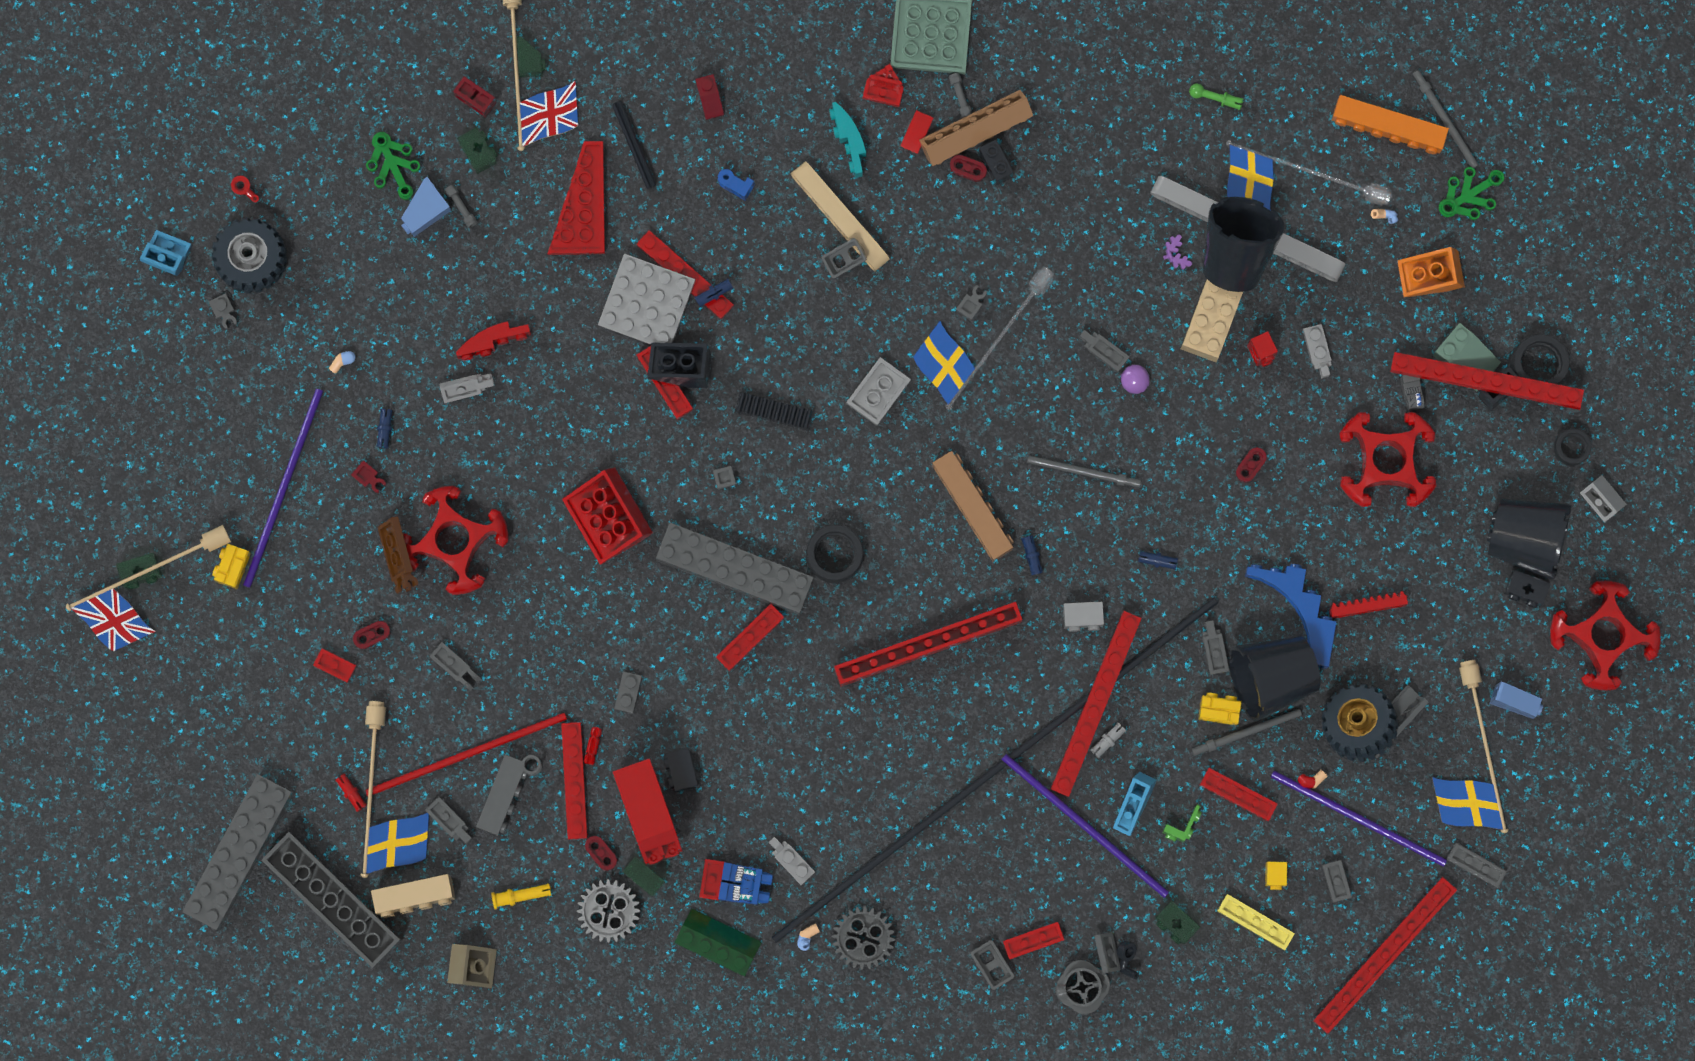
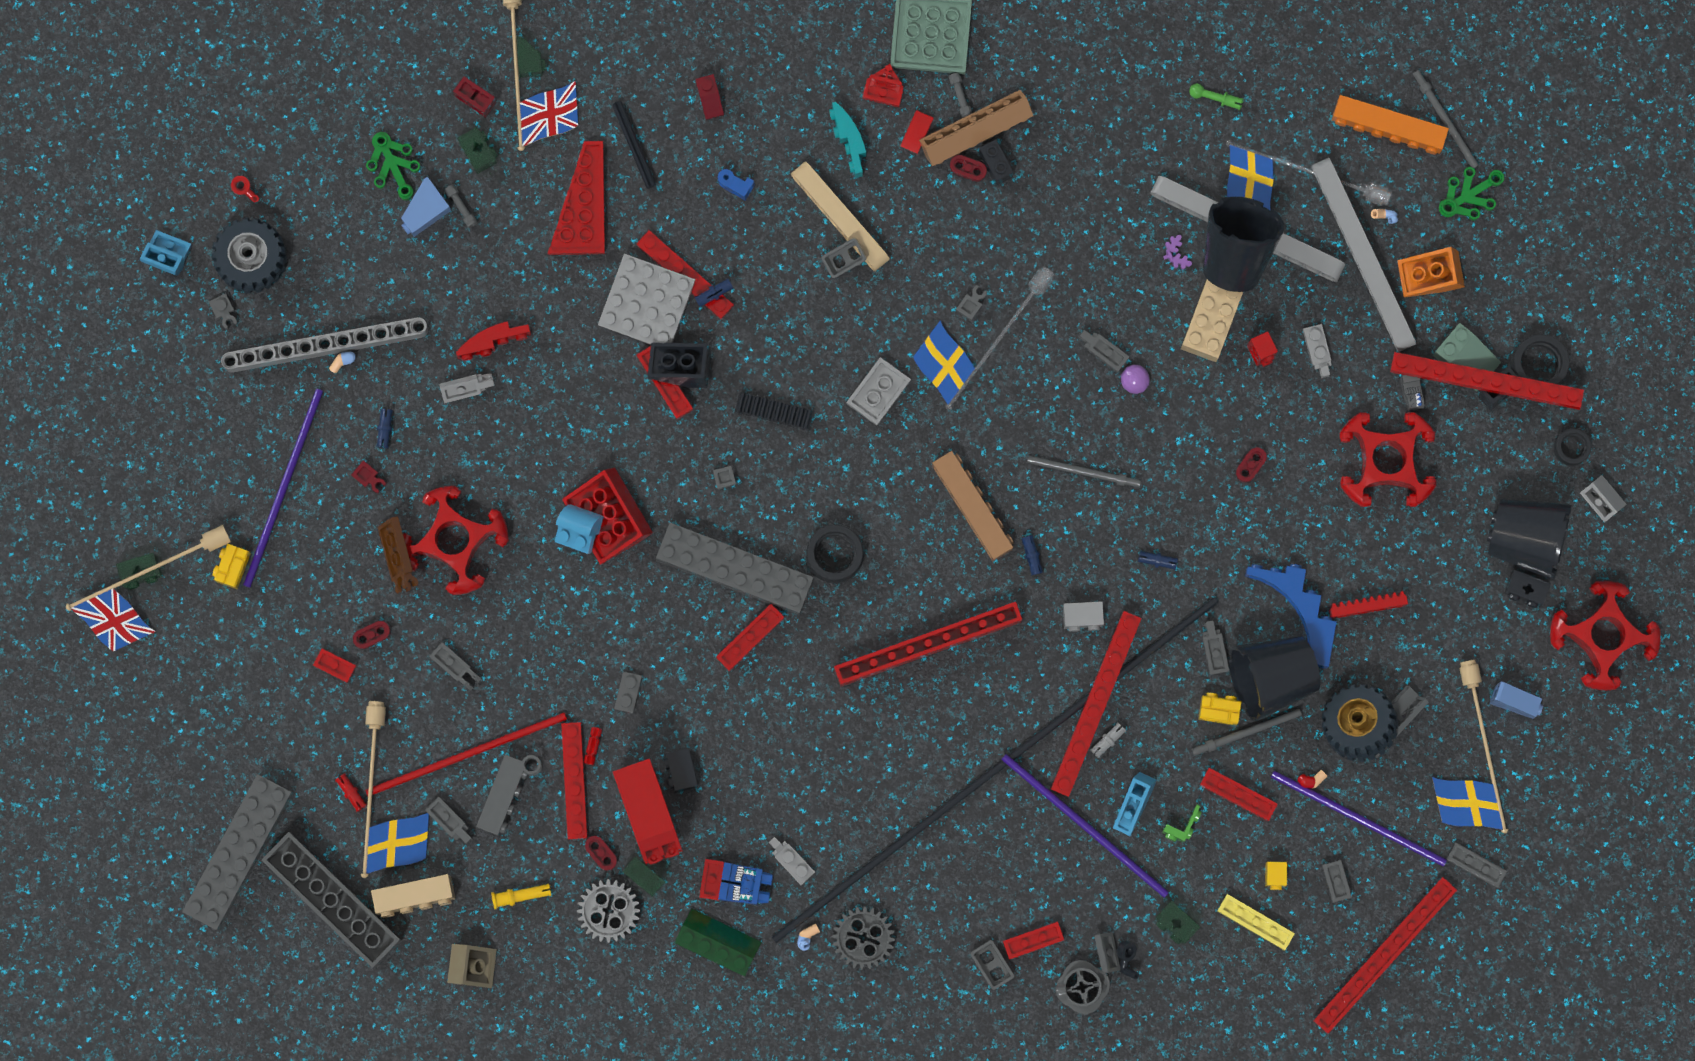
(315, 342): none -> light grey beam
(578, 528): none -> dark azure brick
(1363, 254): none -> light grey beam

